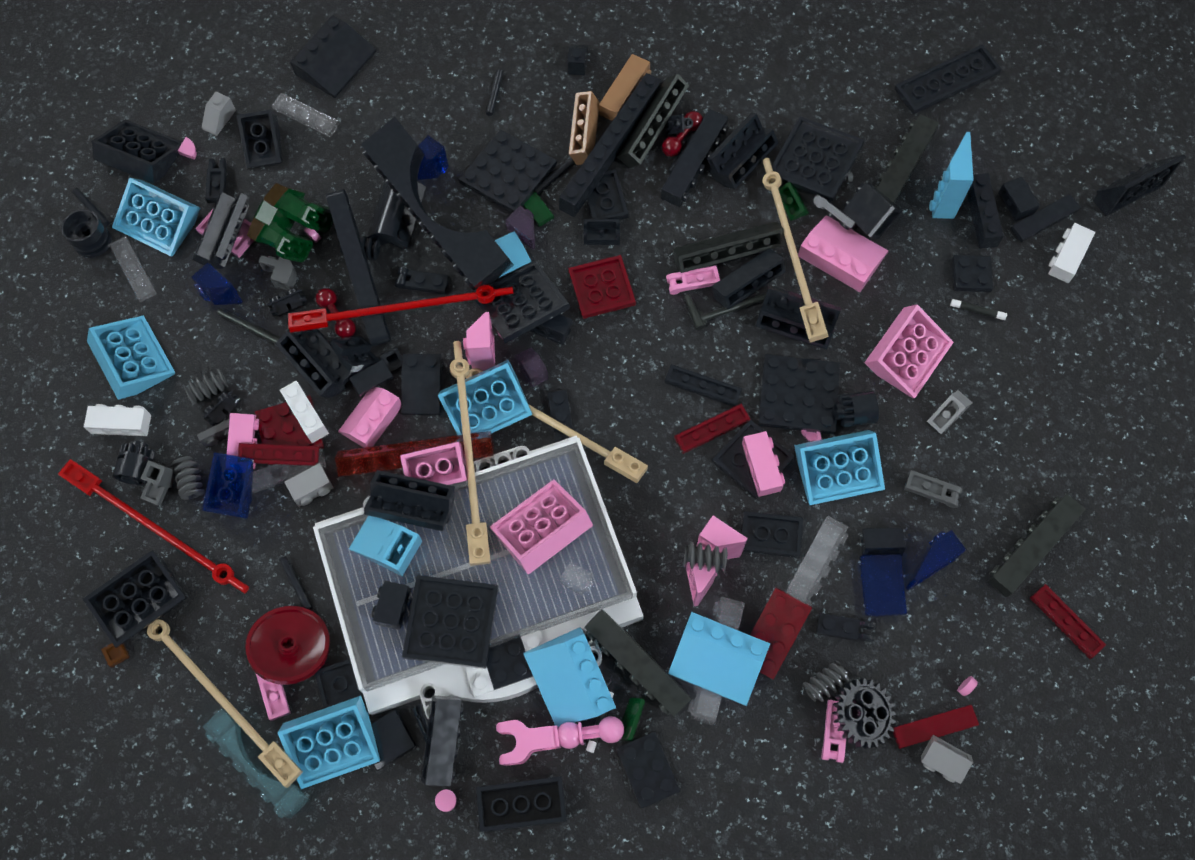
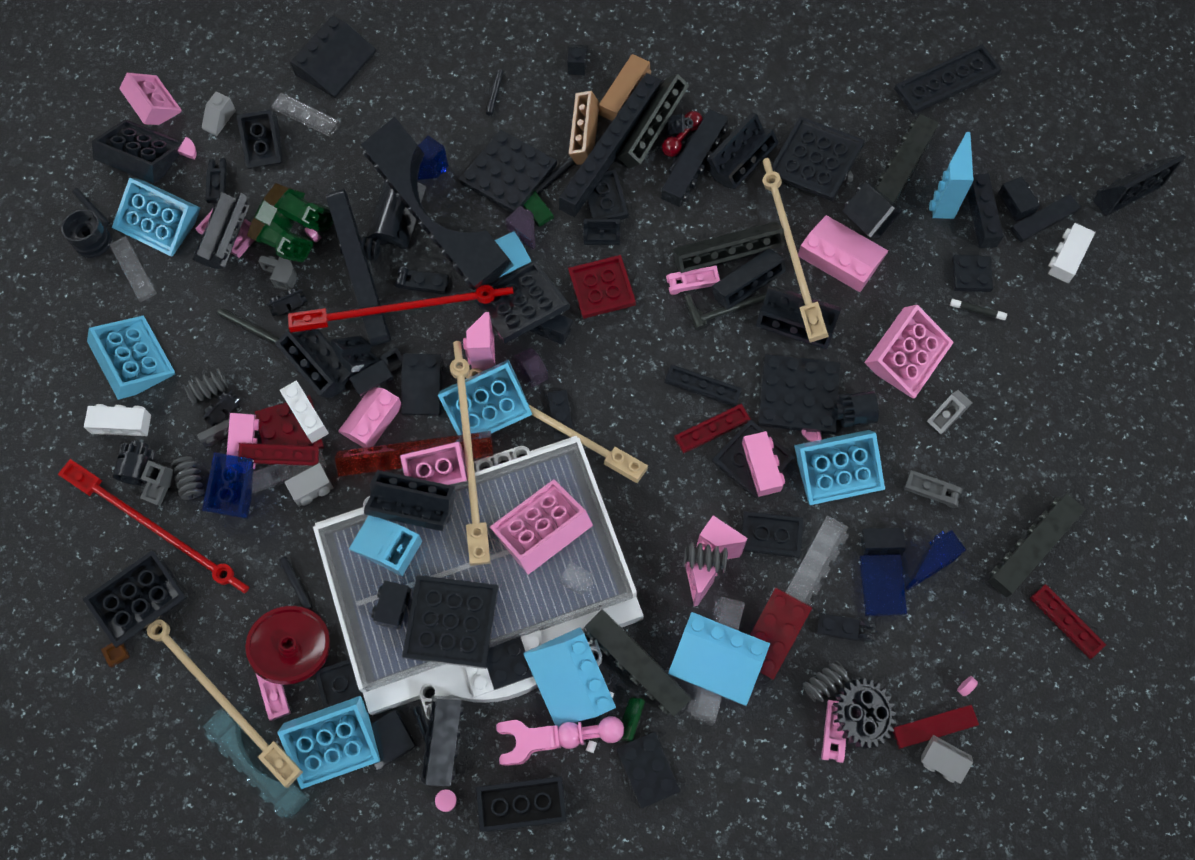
(149, 98): none -> bright pink slope
(215, 287): clear blue slope -> none
(326, 299): dark red piece -> none
(792, 202): dark green slope -> none
(835, 212): hinge -> none

